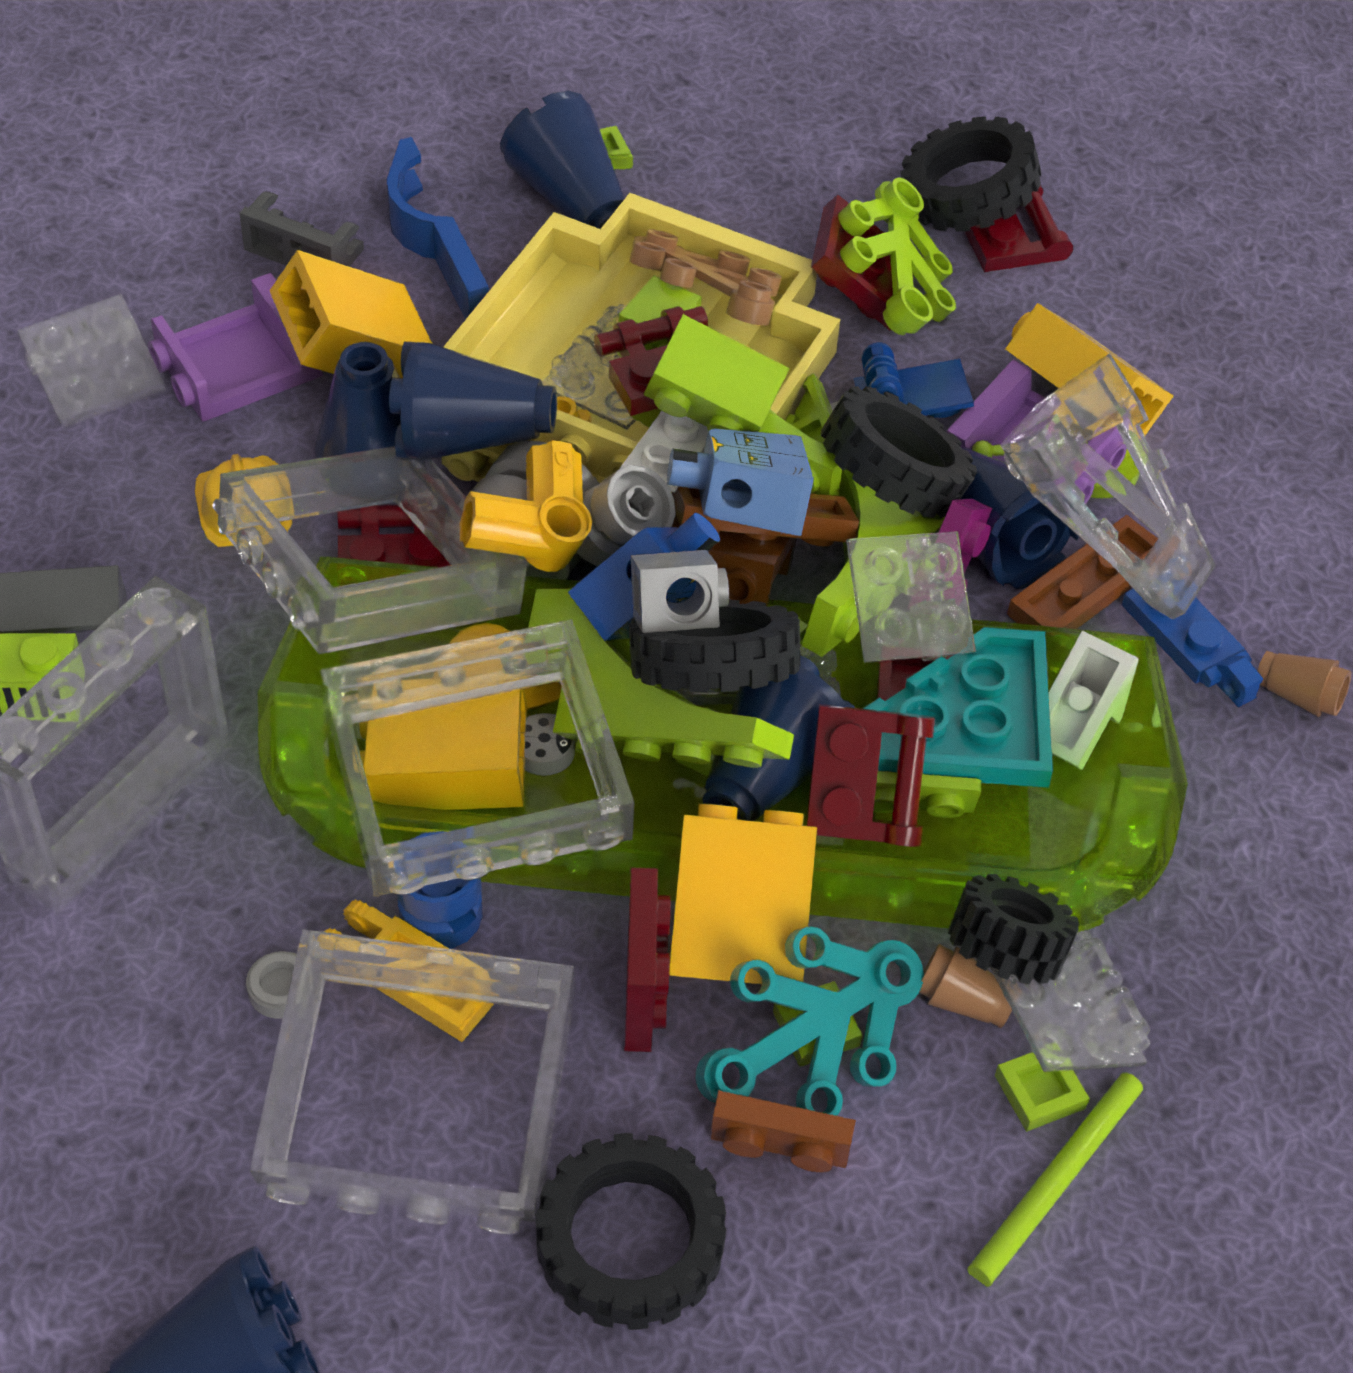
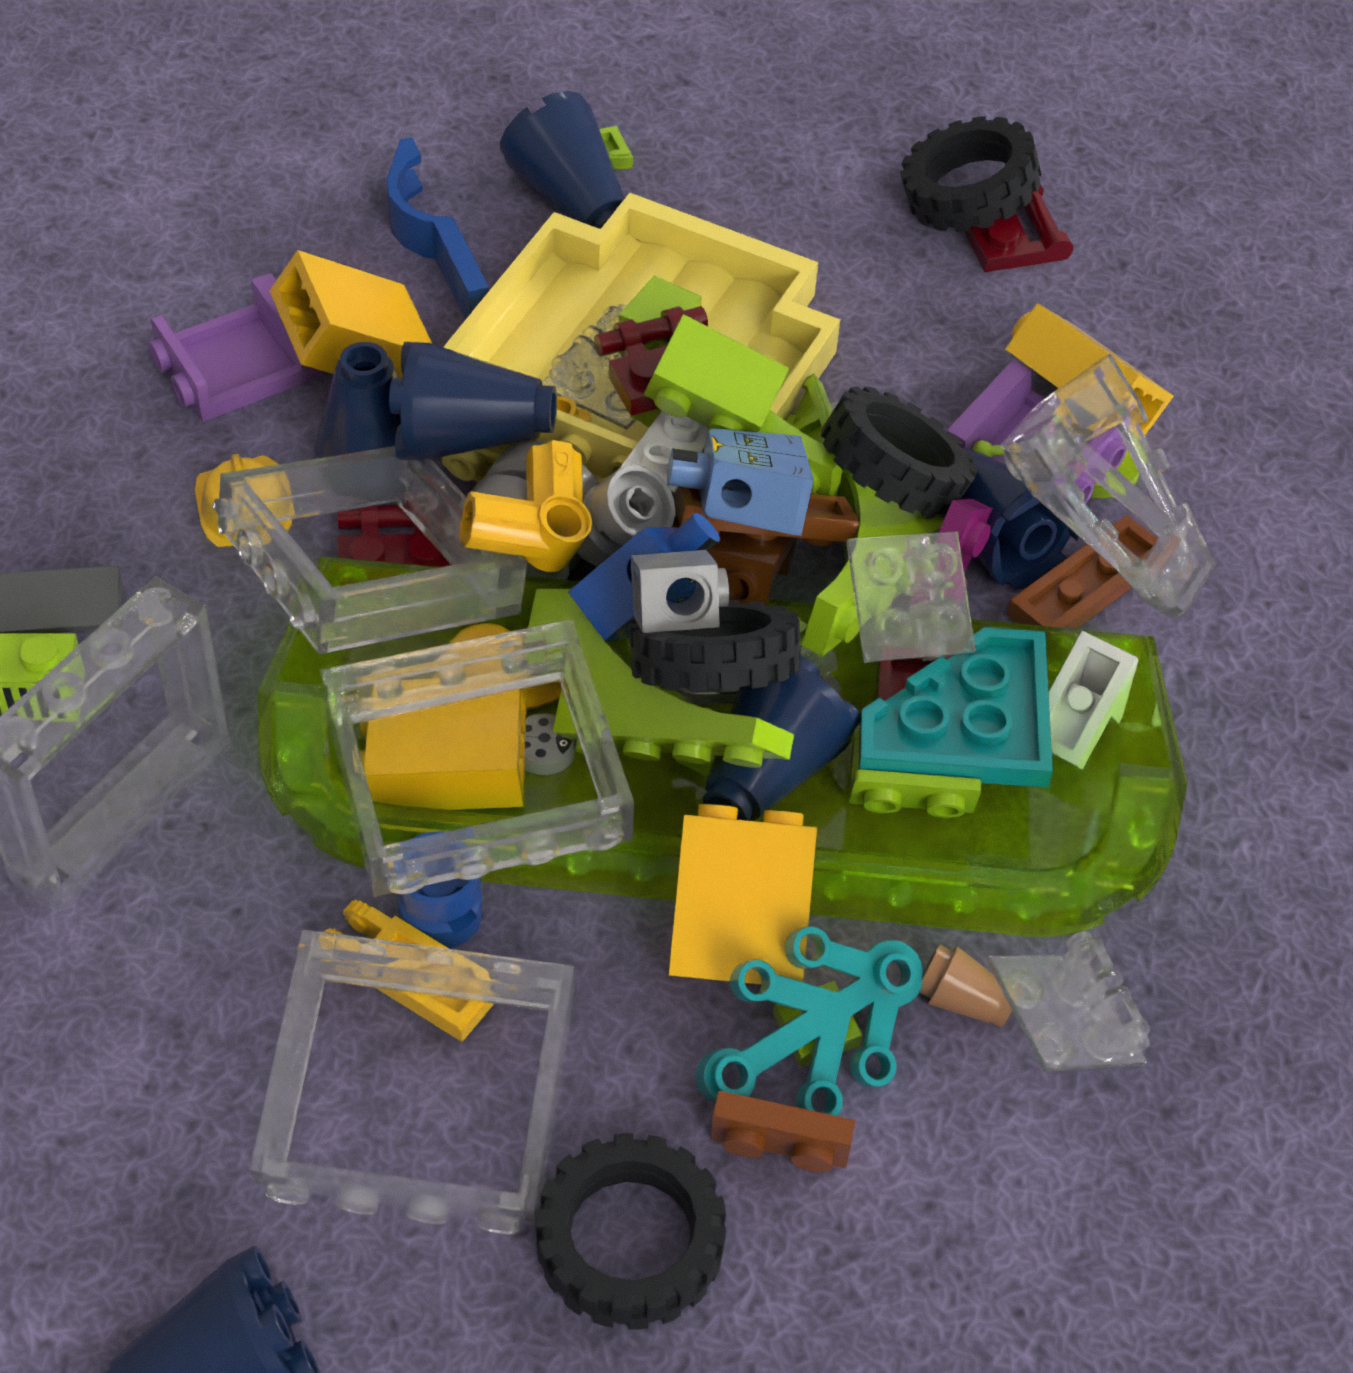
(91, 360): clear hinge -> none
(270, 982): light grey tile -> none
(279, 237): dark grey hinge -> none
(646, 960): dark red plate -> none
(749, 295): medium nougat plant -> none
(848, 769): dark red plate -> none
(869, 289): dark red plate -> none
(899, 206): lime plant -> none
(935, 387): blue hinge -> none
(1013, 929): black tyre -> none
(1040, 1095): lime tile -> none
(1055, 1179): lime bar -> none
(1200, 647): blue hinge -> none
(1306, 681): medium nougat cone -> none

